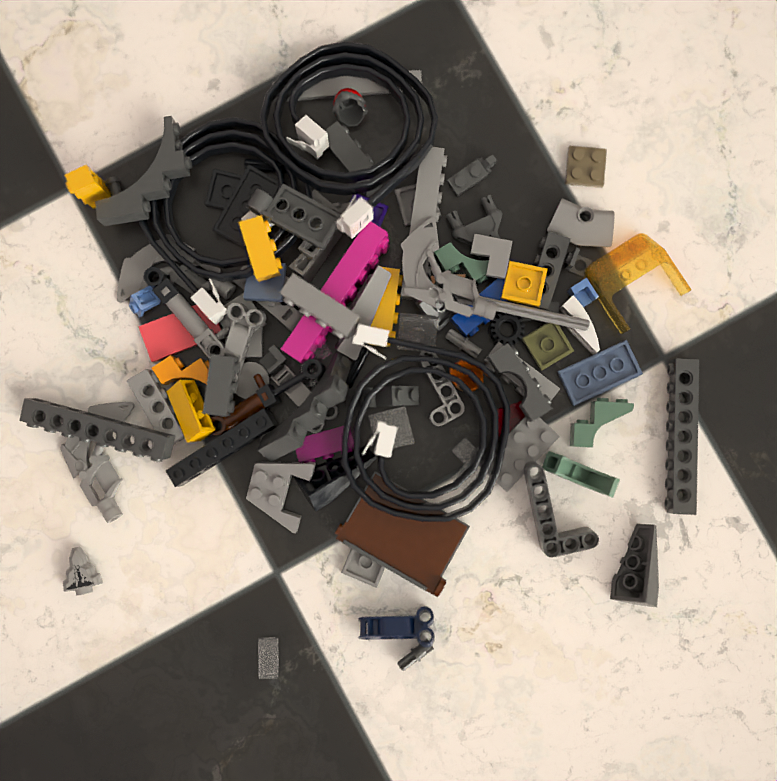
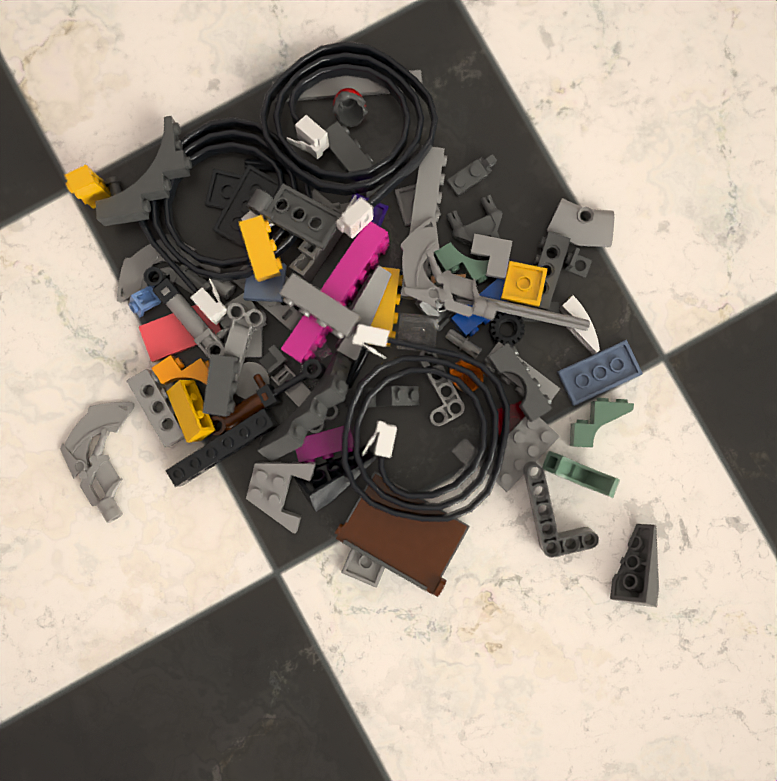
(33, 411): dark grey brick -> none
(80, 575): light grey rock -> none
(268, 658): clear tile -> none
(397, 627): dark blue piece -> none
(398, 418): clear tile -> none
(415, 655): dark grey axle -> none
(547, 345): olive plate -> none
(583, 292): medium blue panel -> none
(585, 166): dark tan plate -> none
(626, 265): clear yellow windscreen -> none
(689, 446): dark grey brick -> none

